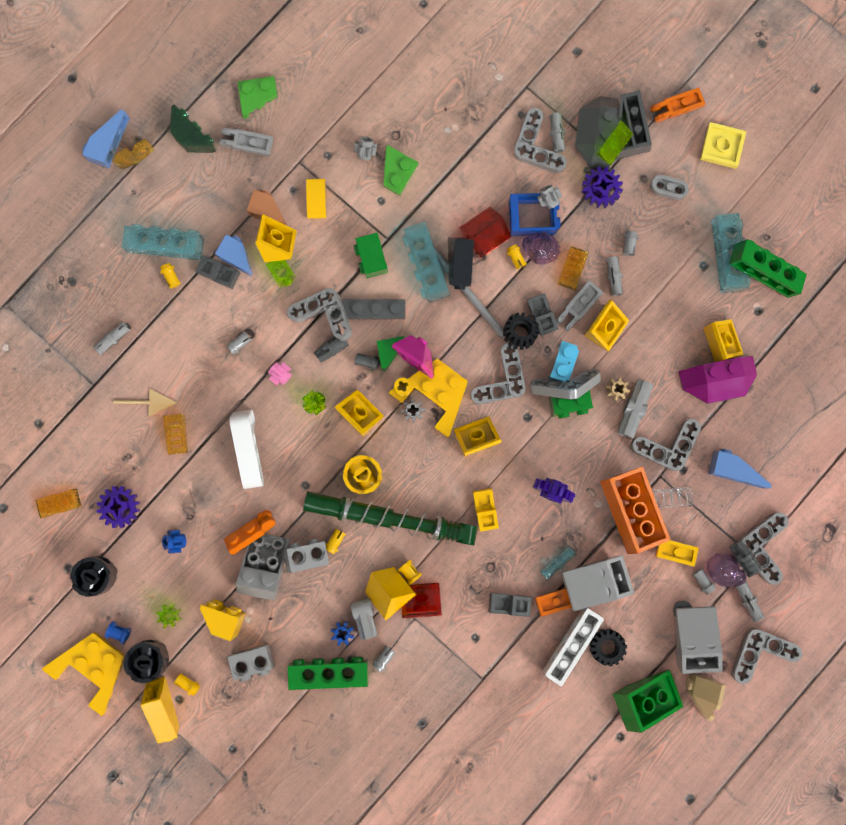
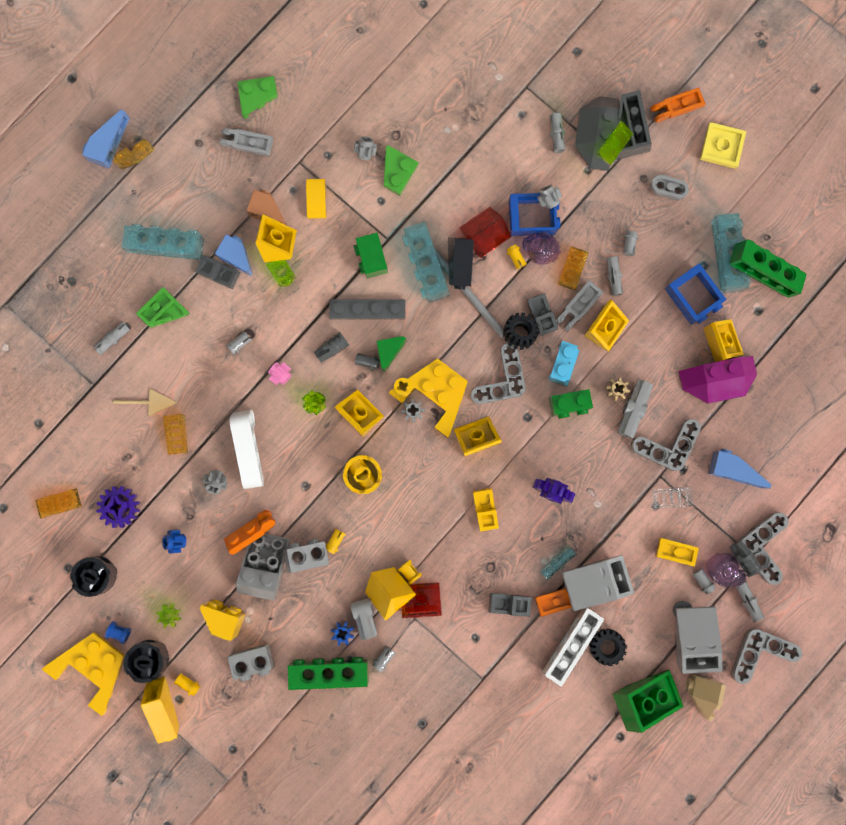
(161, 309): none -> bright green wing
(170, 276): yellow pin -> none
(189, 133): clear green slope -> none
(215, 482): none -> light grey gear
(329, 307): light grey beam -> none
(386, 517): dark green piece -> none
(415, 353): dark pink slope -> none
(528, 145): light grey beam -> none
(567, 390): light grey beam -> none
(607, 181): dark purple gear -> none
(635, 511): orange slope -> none
(681, 302): none -> blue window

